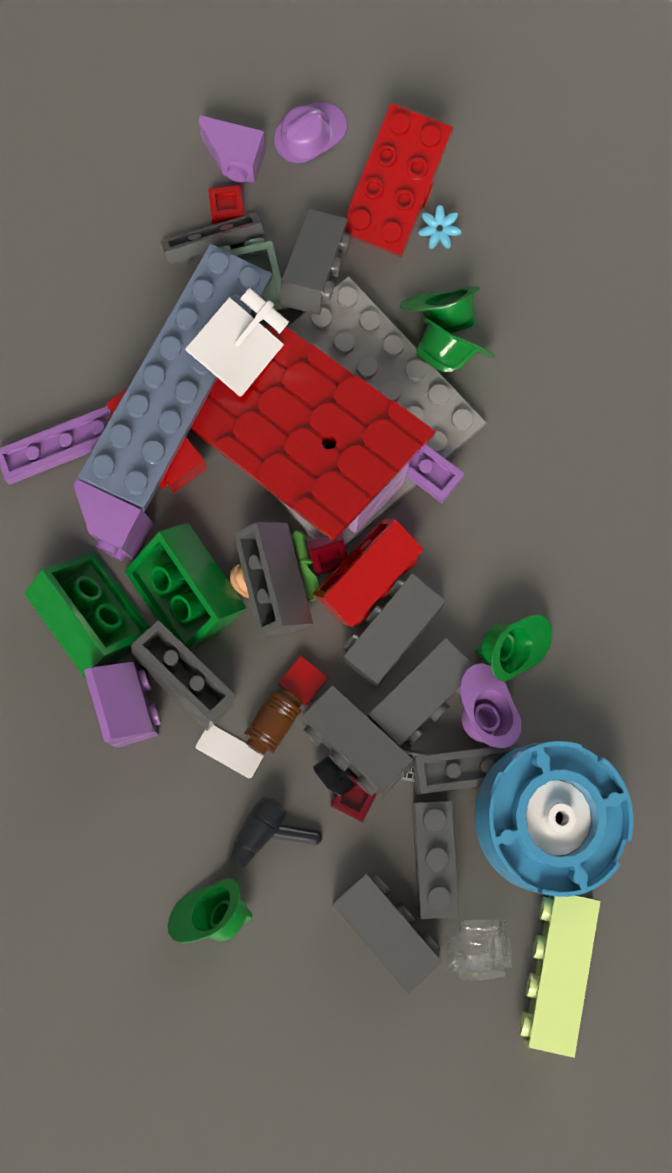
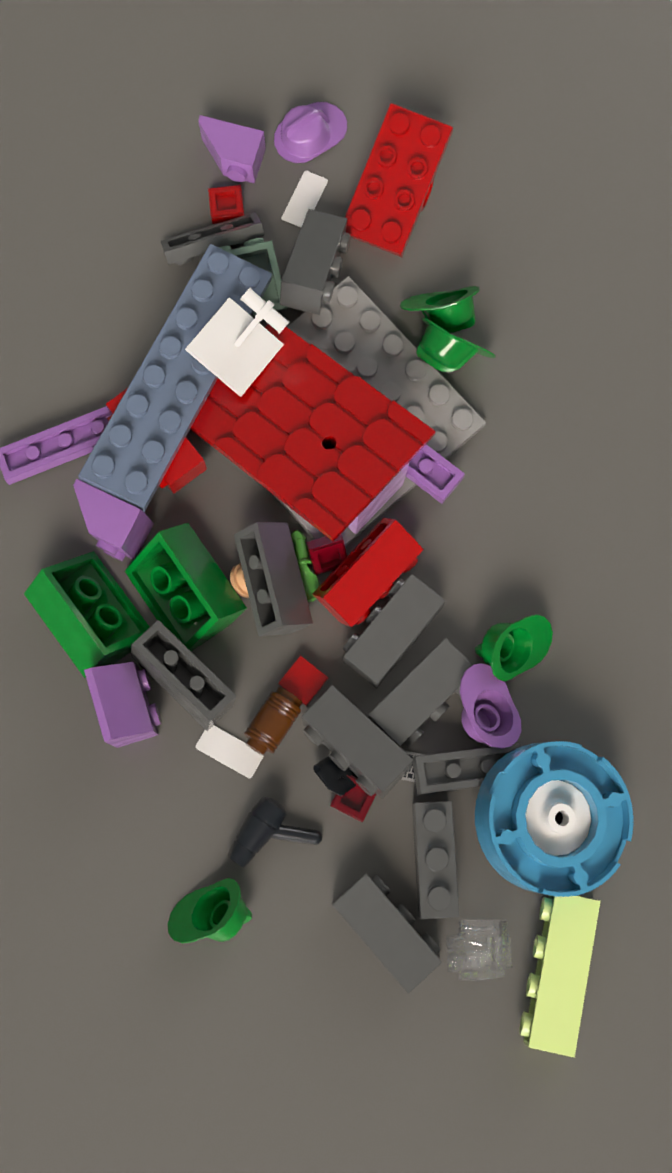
(304, 198): none -> white sticker
(433, 230): medium azure plant -> none

